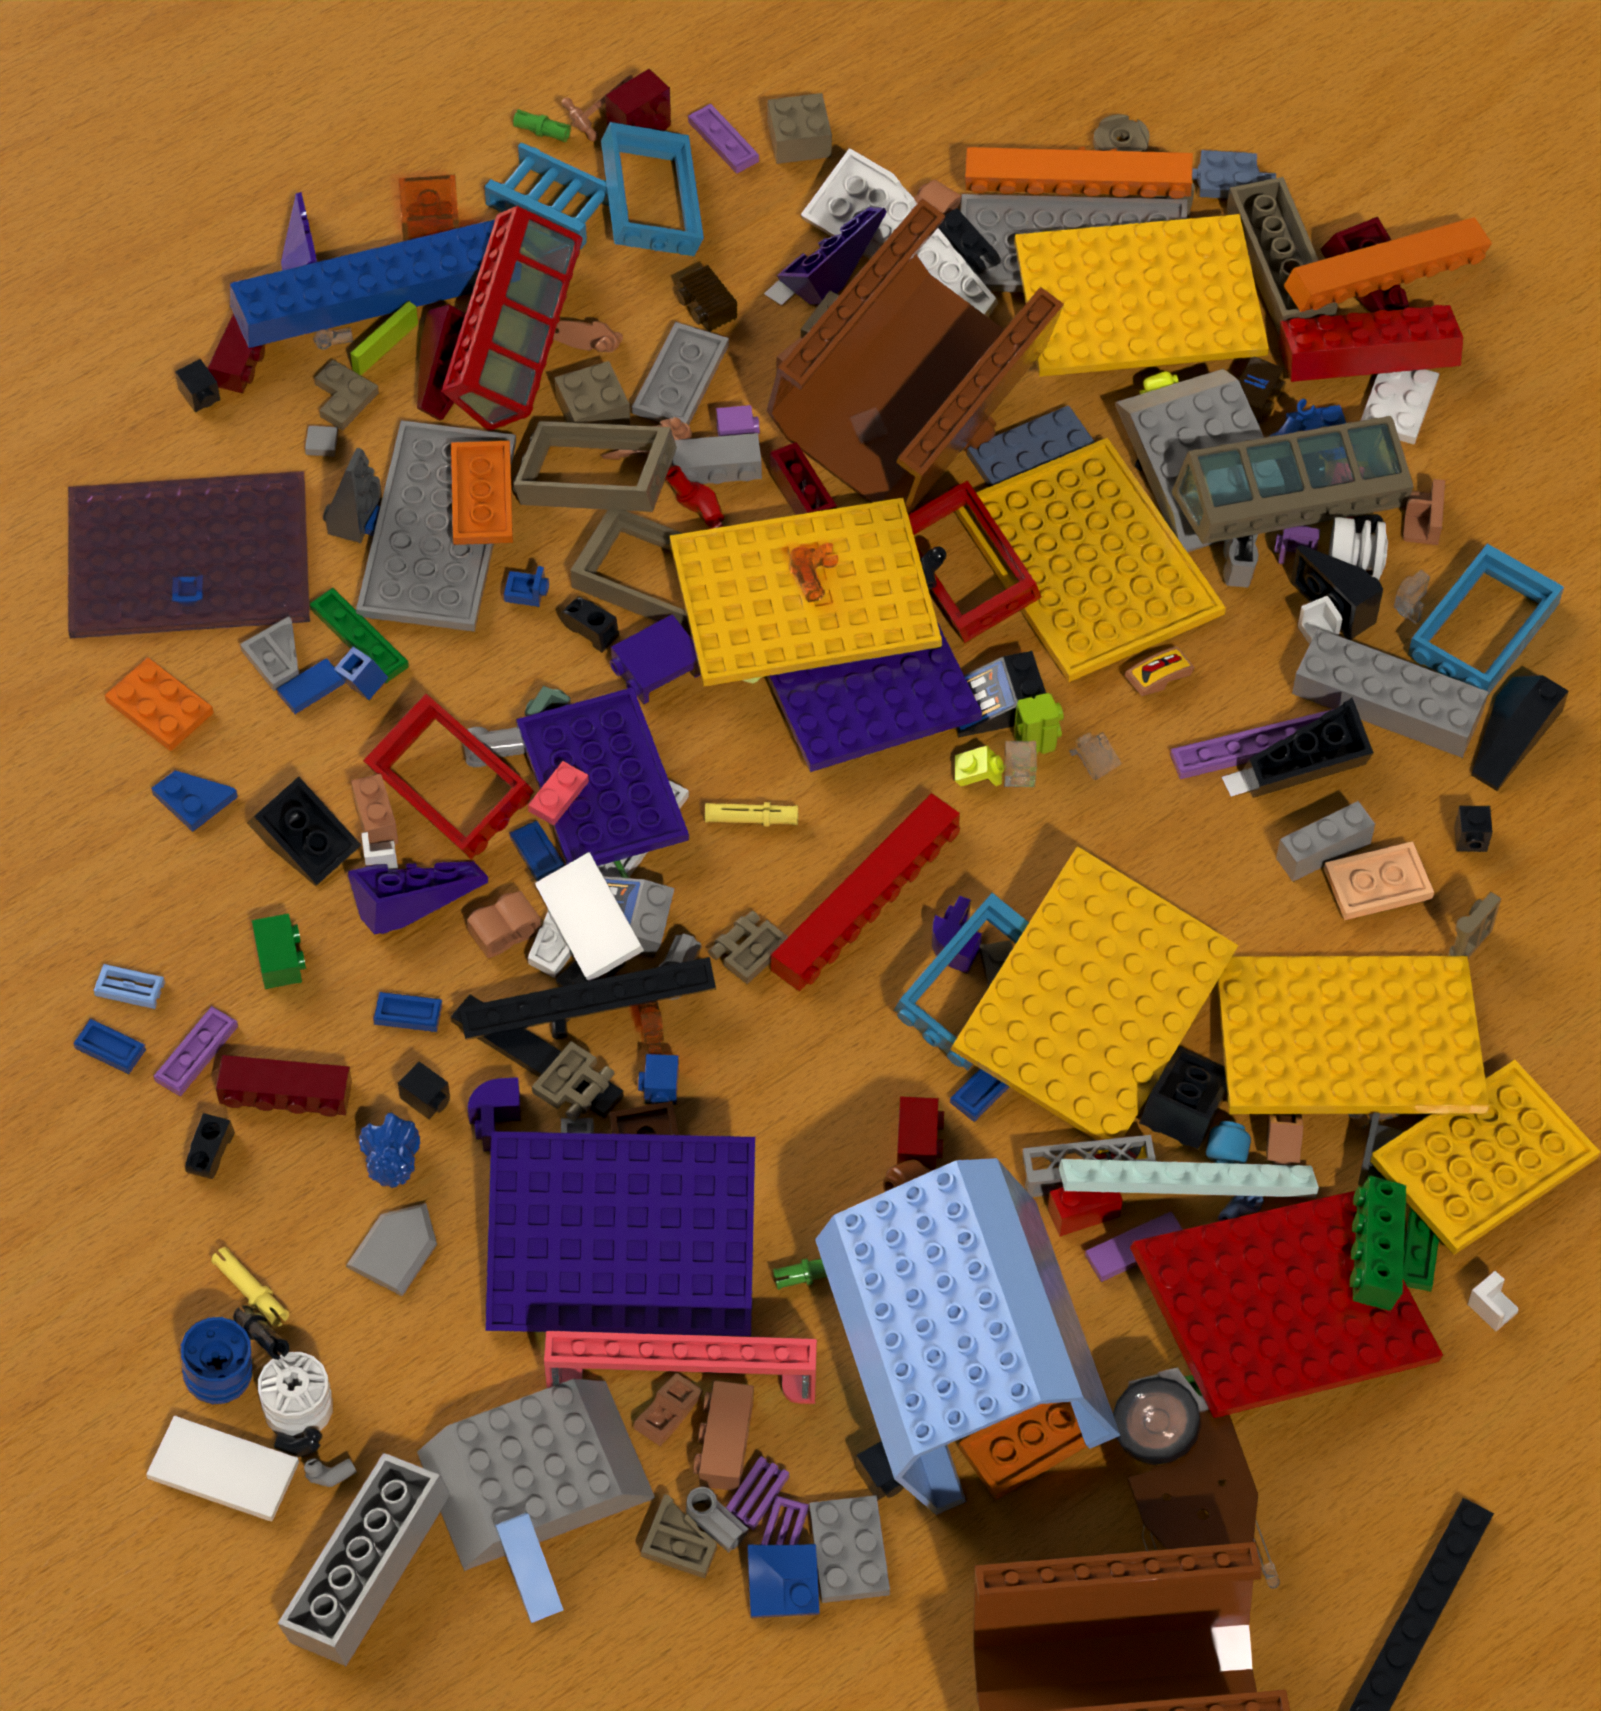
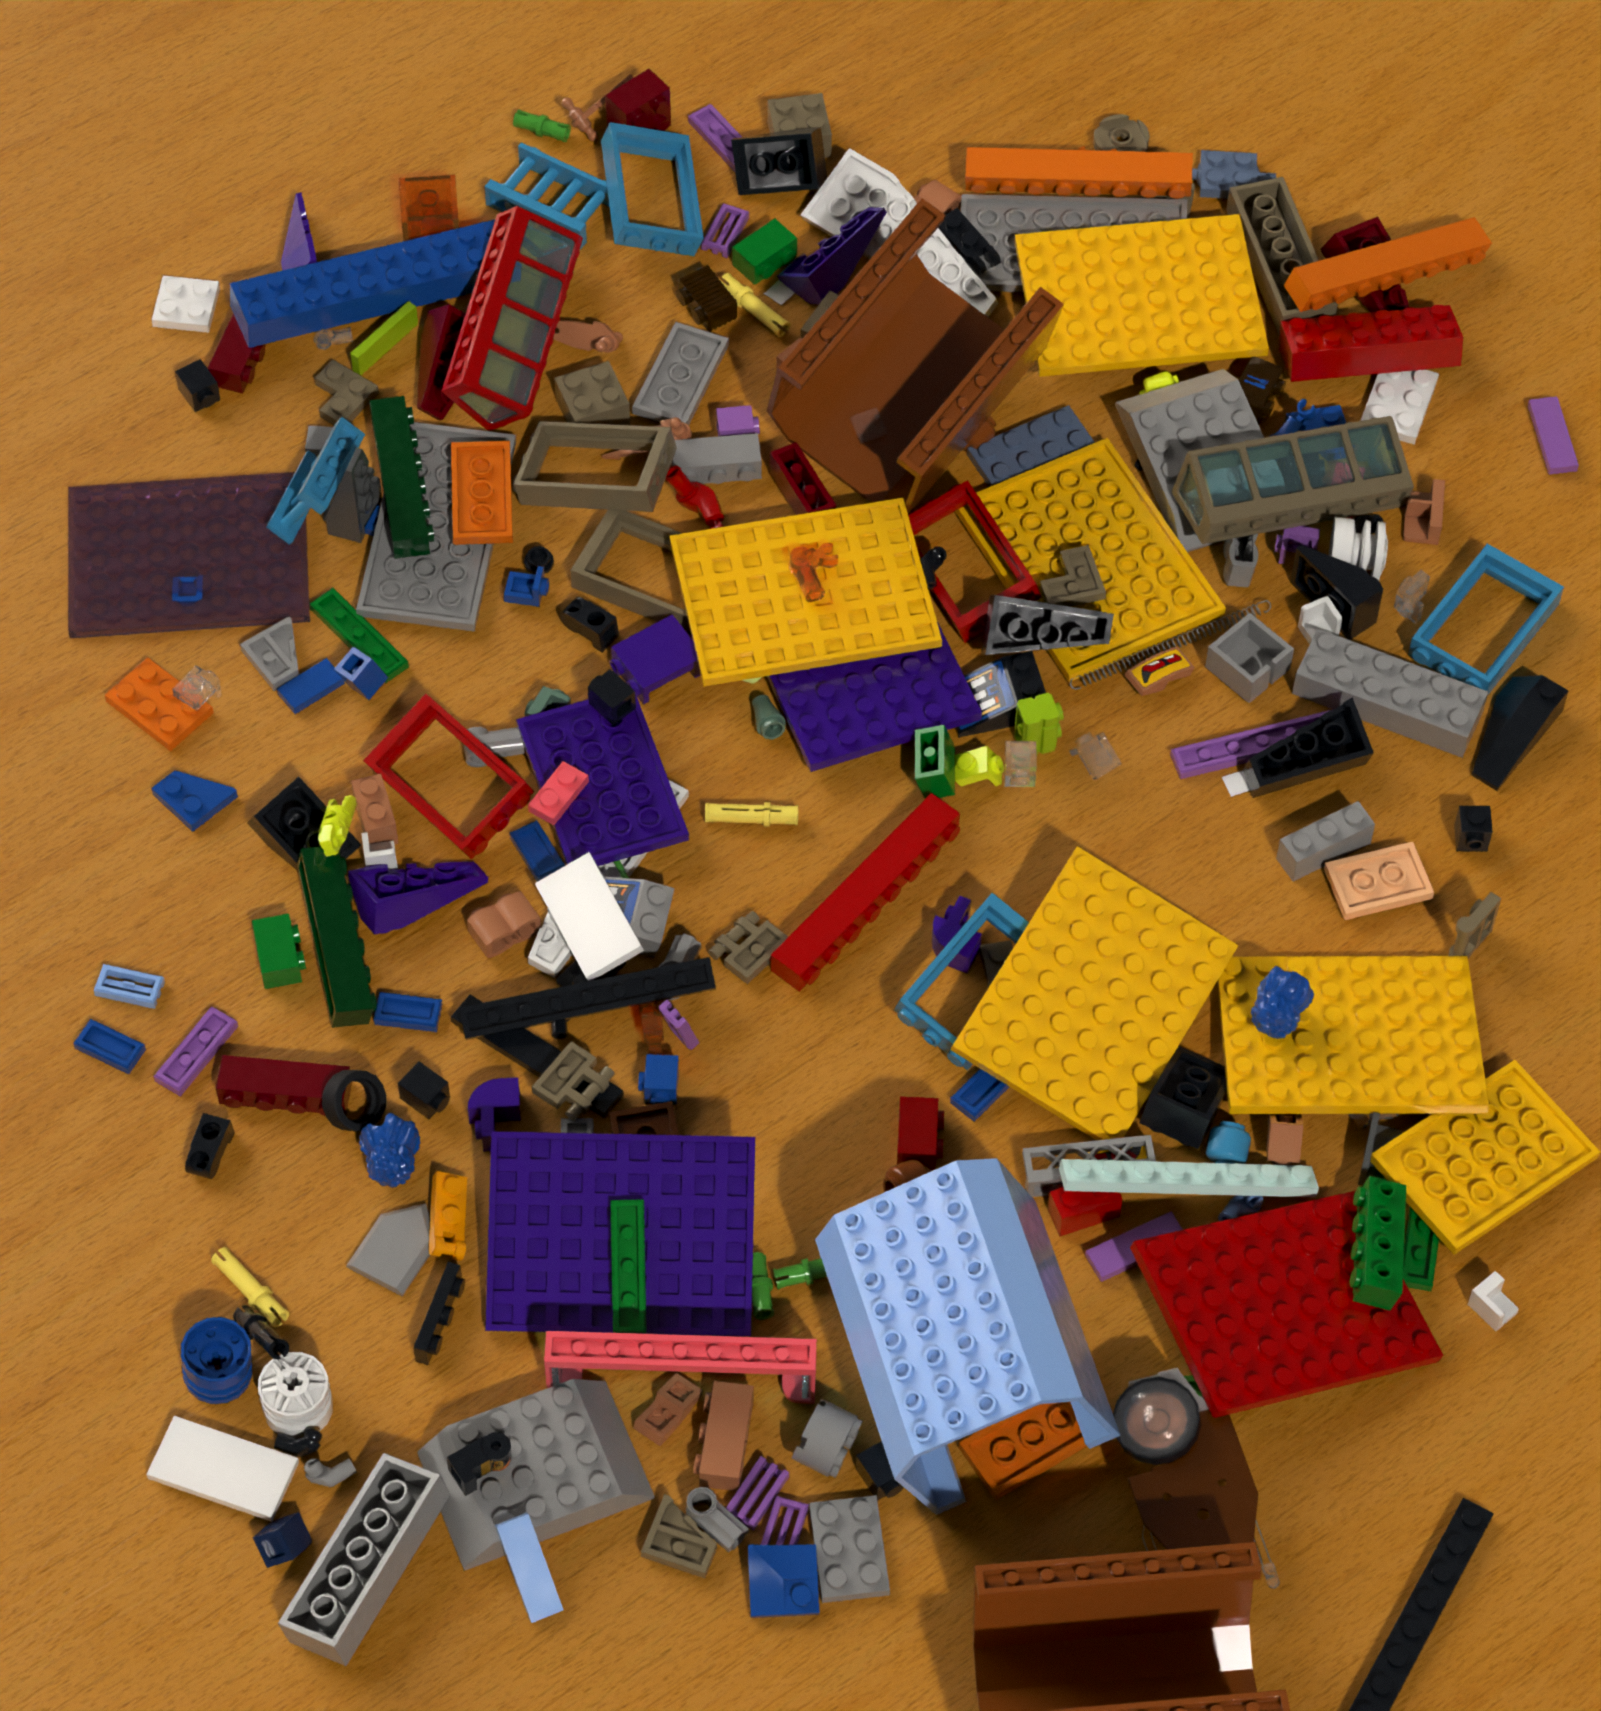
(185, 304): none -> white plate
(197, 687): none -> clear bracket
(282, 1540): none -> dark blue panel
(315, 480): none -> dark azure fence
(333, 1099): none -> black tyre
(335, 938): none -> dark green brick
(336, 824): none -> neon yellow hinge
(400, 477): none -> dark green brick
(439, 1314): none -> black plate
(448, 1215): none -> light orange plate
(478, 1459): none -> black leg
(537, 557): none -> black plate
(611, 697): none -> black brick
(628, 1266): none -> green tile
(678, 1025): none -> medium lavender tile
(718, 245): none -> medium lavender tile
(747, 300): none -> light yellow pin
(761, 1288): none -> bright green pin
(764, 251): none -> green brick
(768, 719): none -> sand green cone
(780, 161): none -> black slope
(825, 1438): none -> light grey brick
(935, 761): none -> green brick
(1035, 625): none -> black wedge
(1081, 580): none -> dark tan plate
(1174, 645): none -> light grey piece
(1249, 657): none -> light grey piece
(1280, 1002): none -> blue hair
(1553, 435): none -> medium lavender tile

